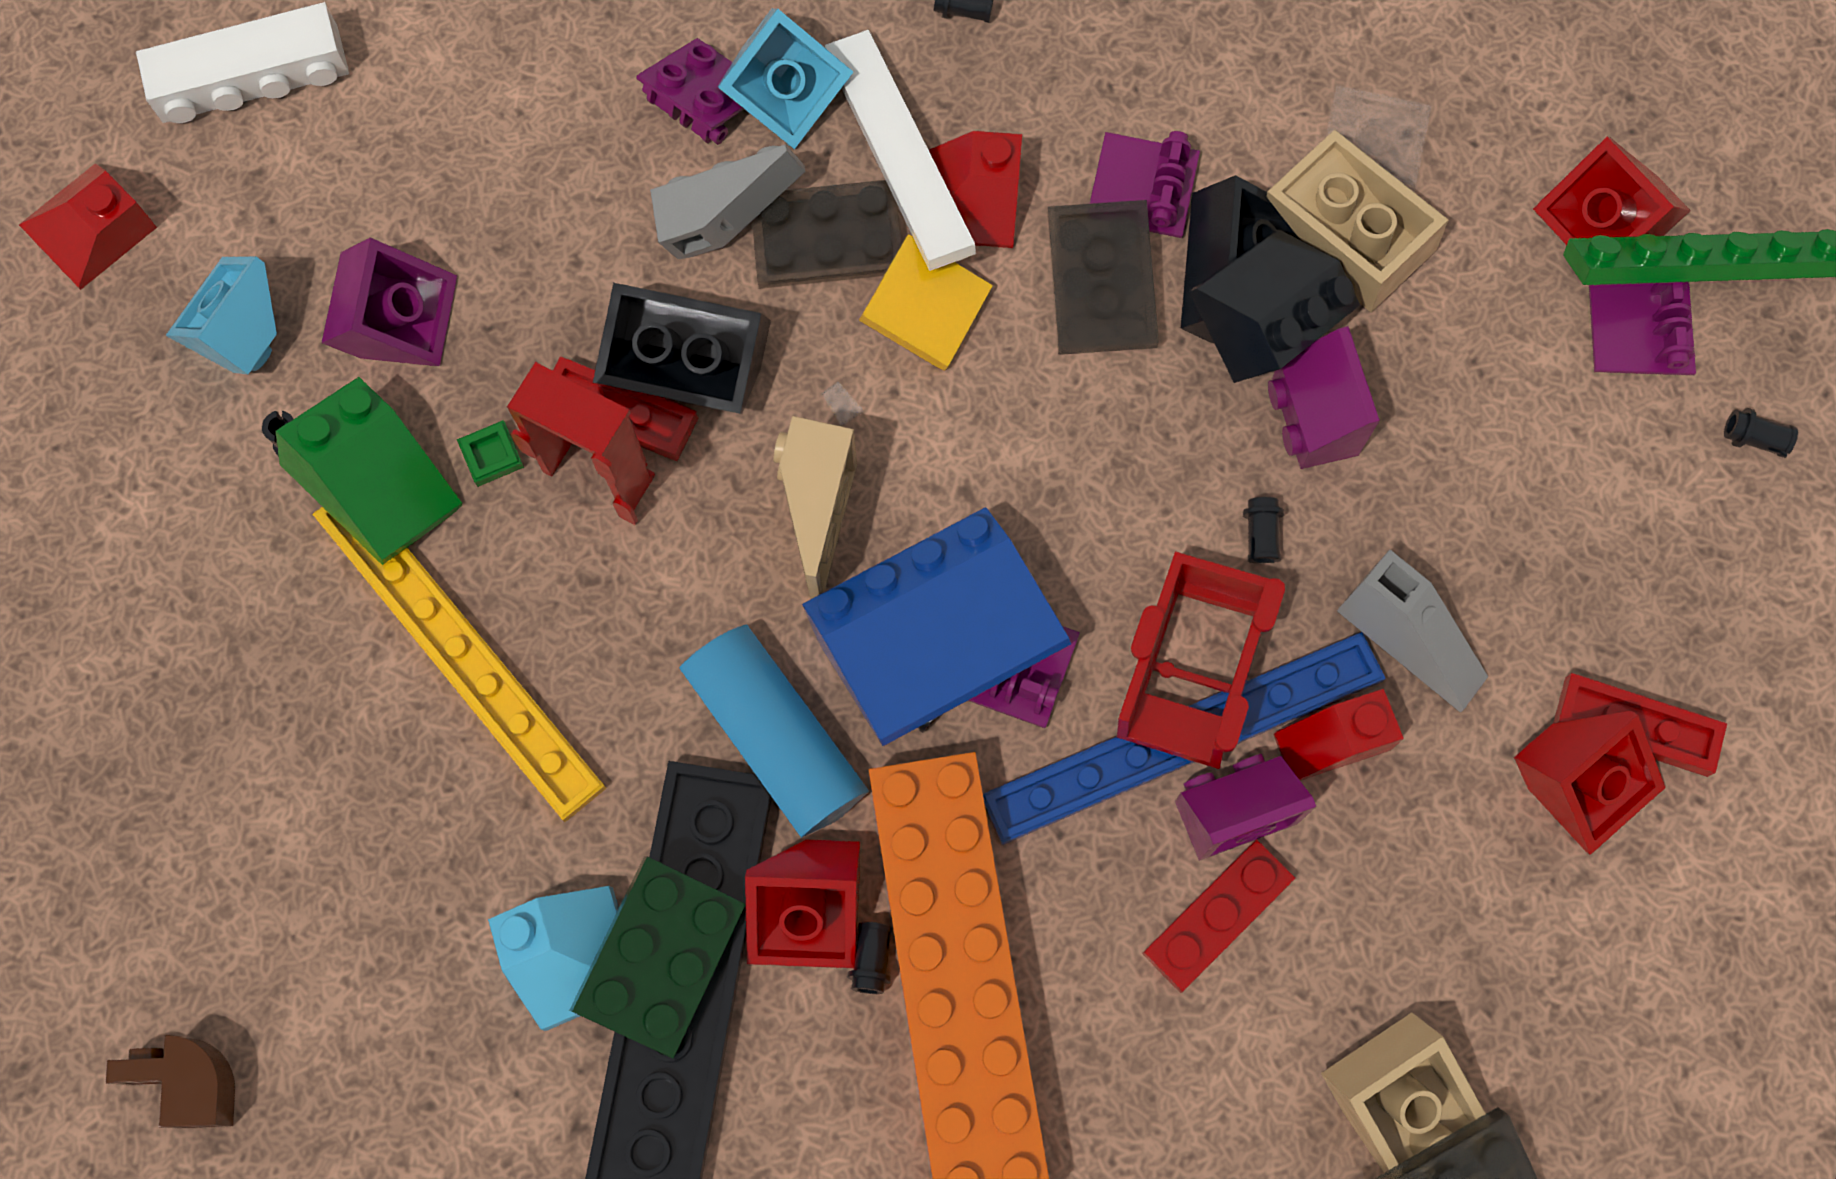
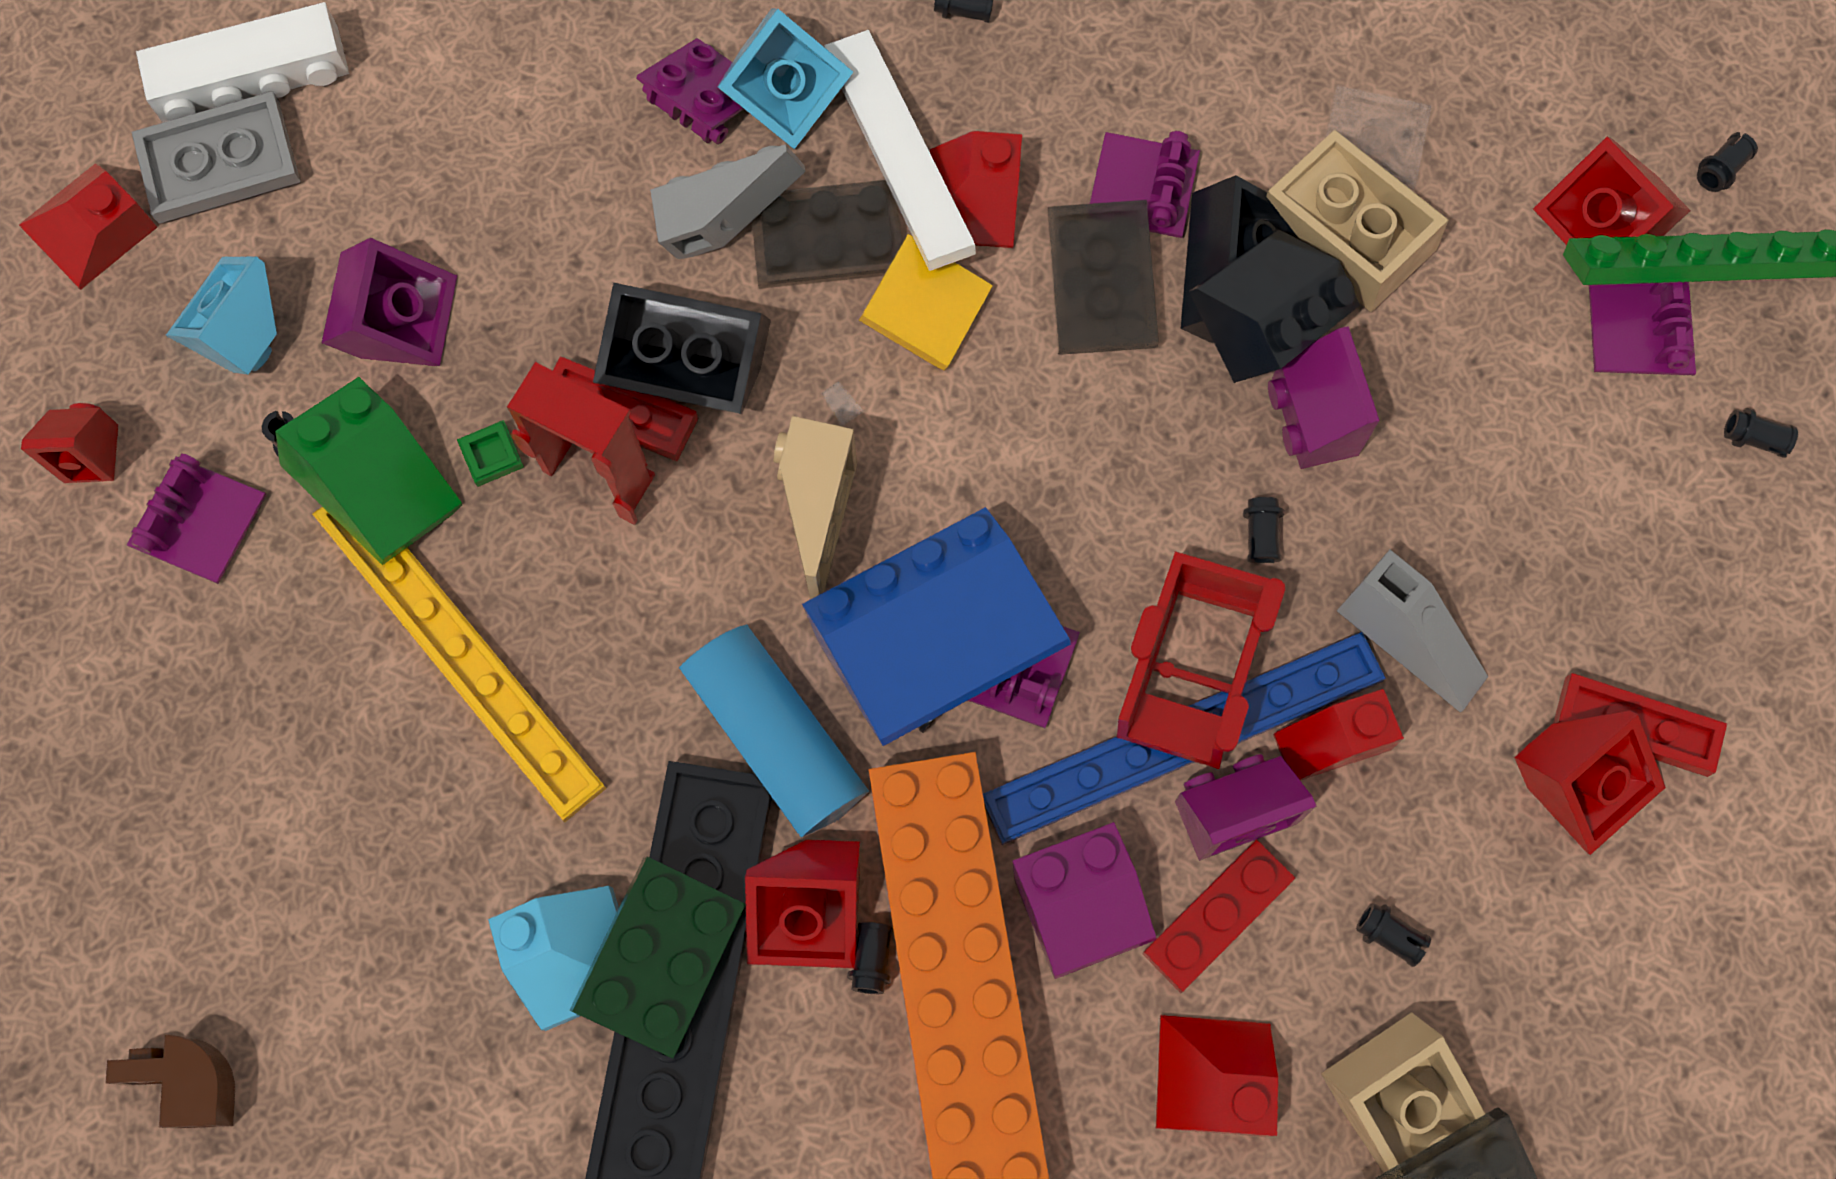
(75, 443): none -> red slope
(196, 519): none -> magenta hinge
(215, 157): none -> light grey plate
(1084, 900): none -> magenta slope
(1216, 1077): none -> red slope
(1393, 934): none -> black pin
(1726, 162): none -> black pin

